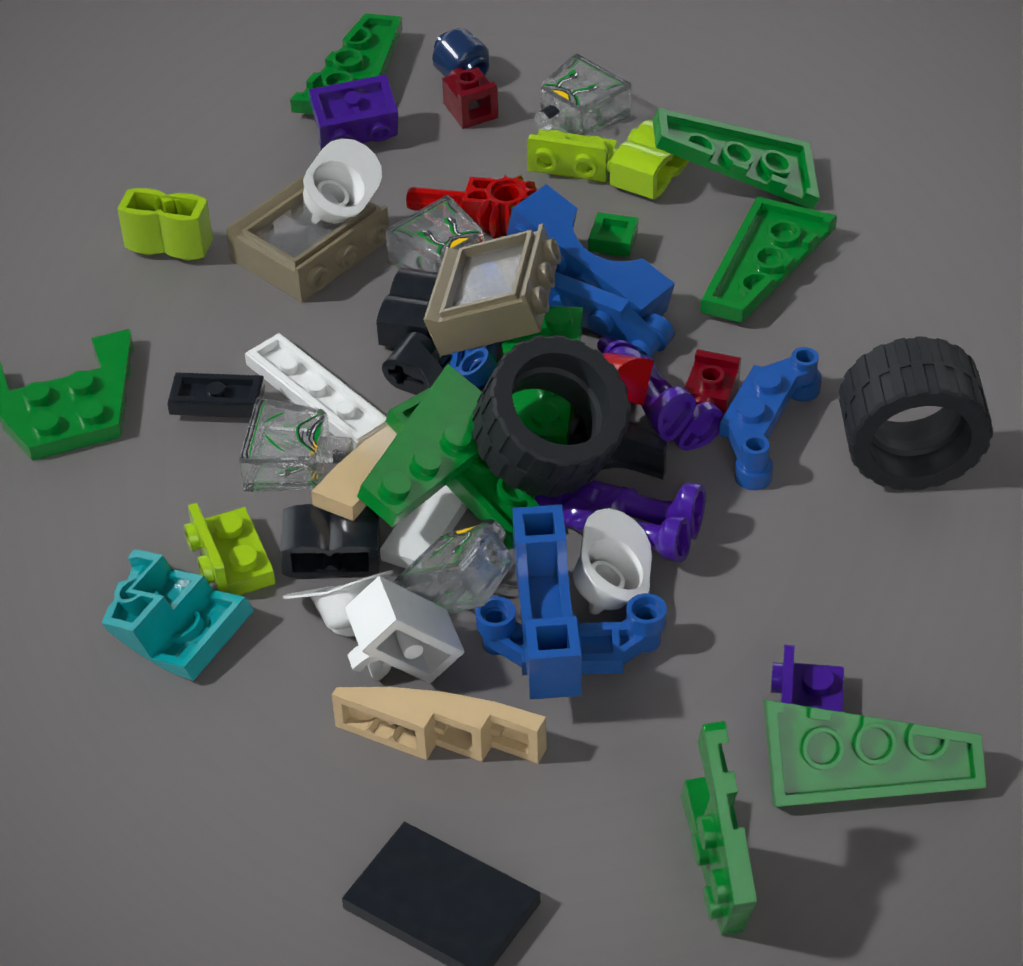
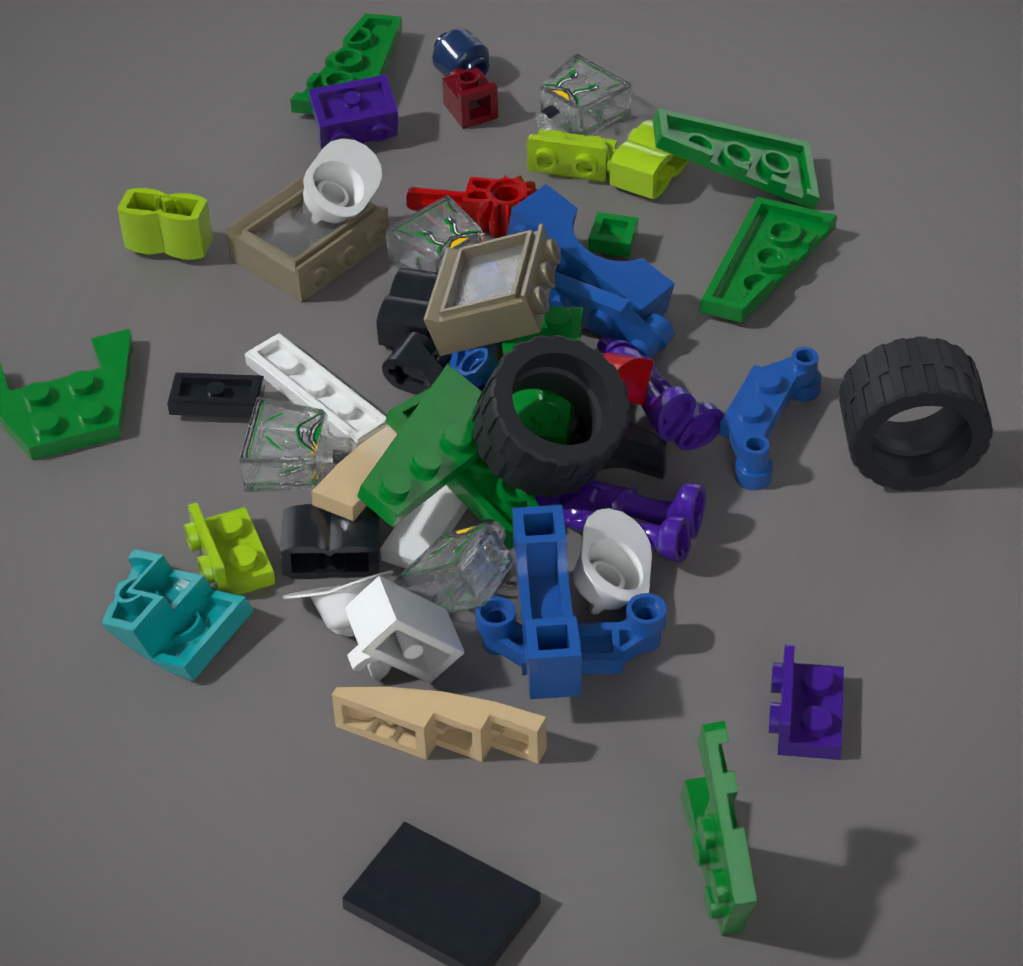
(714, 378): dark red brick -> none
(851, 756): green wing -> none

